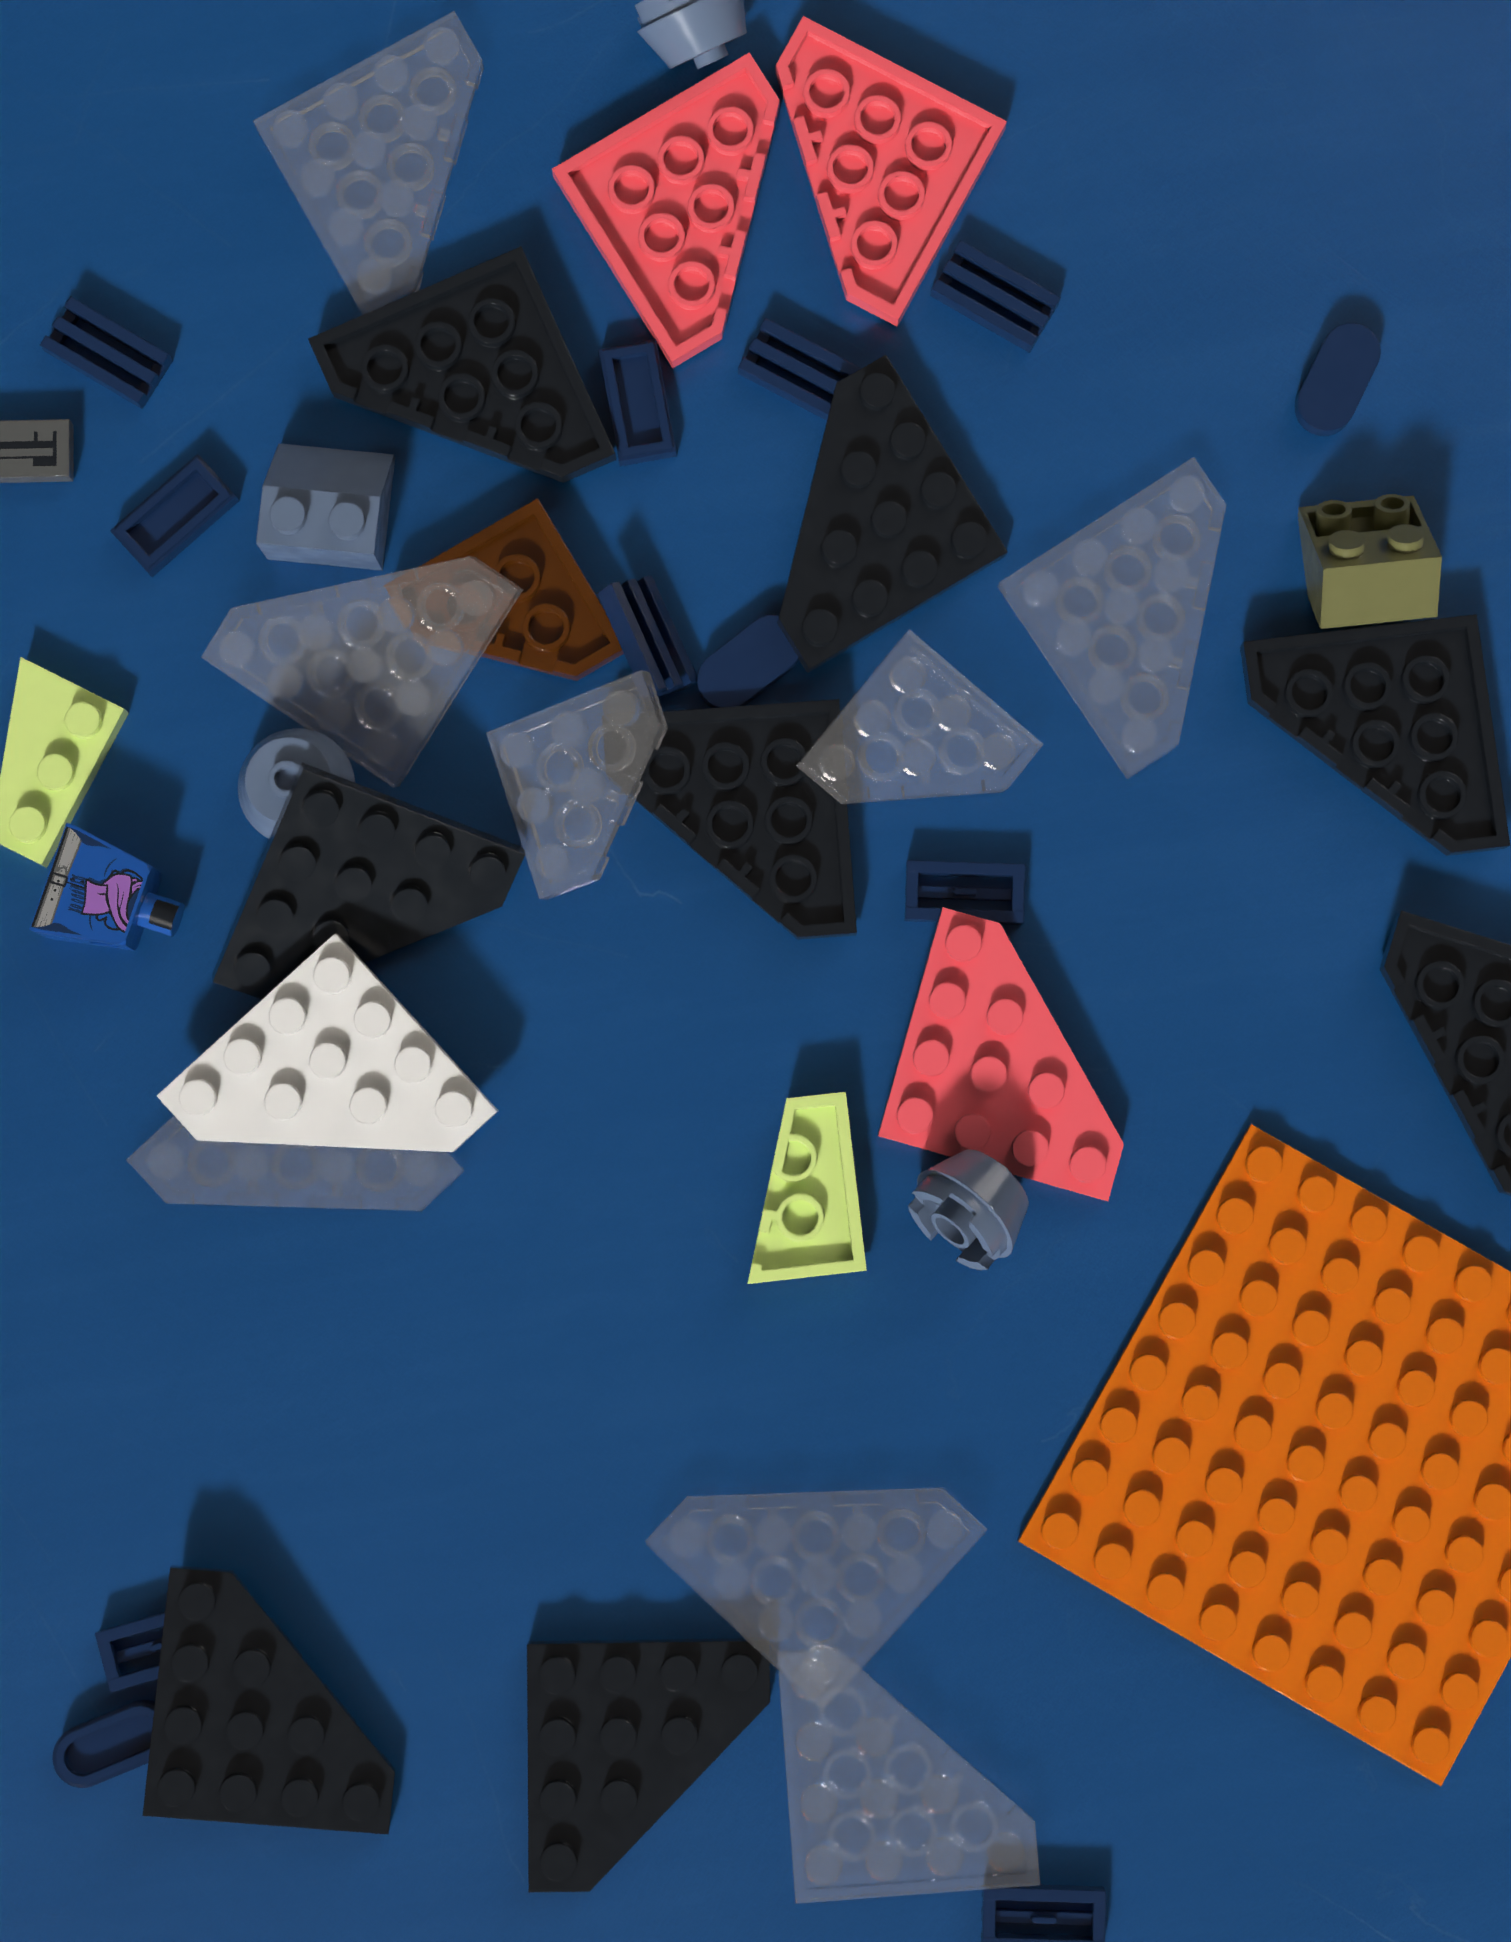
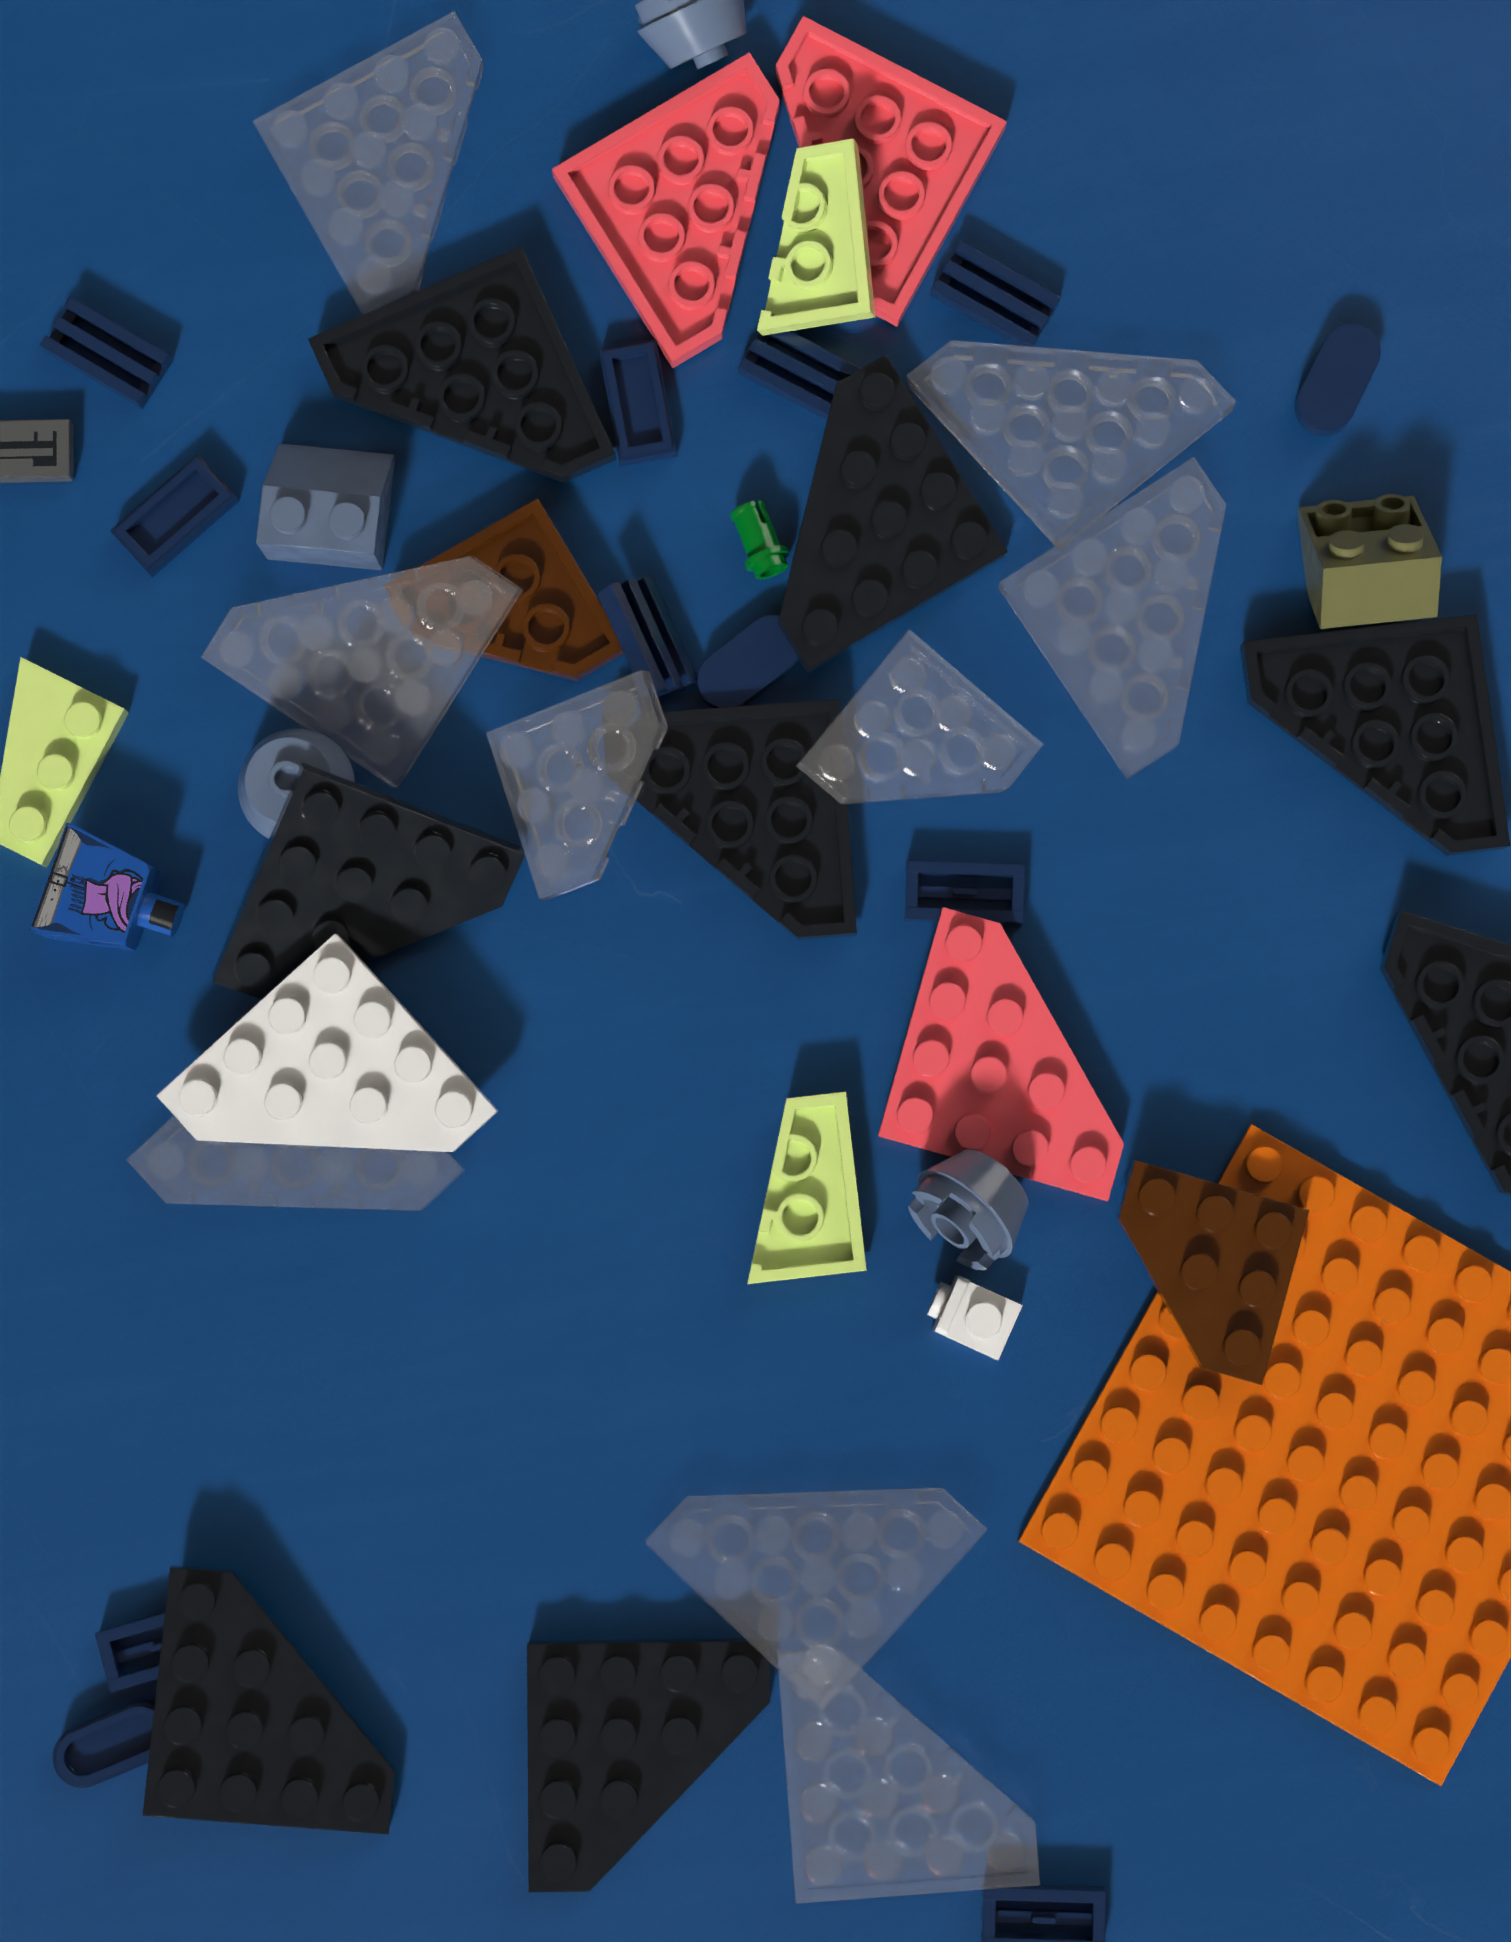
(759, 540): none -> green pin
(823, 244): none -> yellowish green wing
(973, 1316): none -> white bracket
(1068, 425): none -> clear plate
(1215, 1261): none -> reddish brown plate

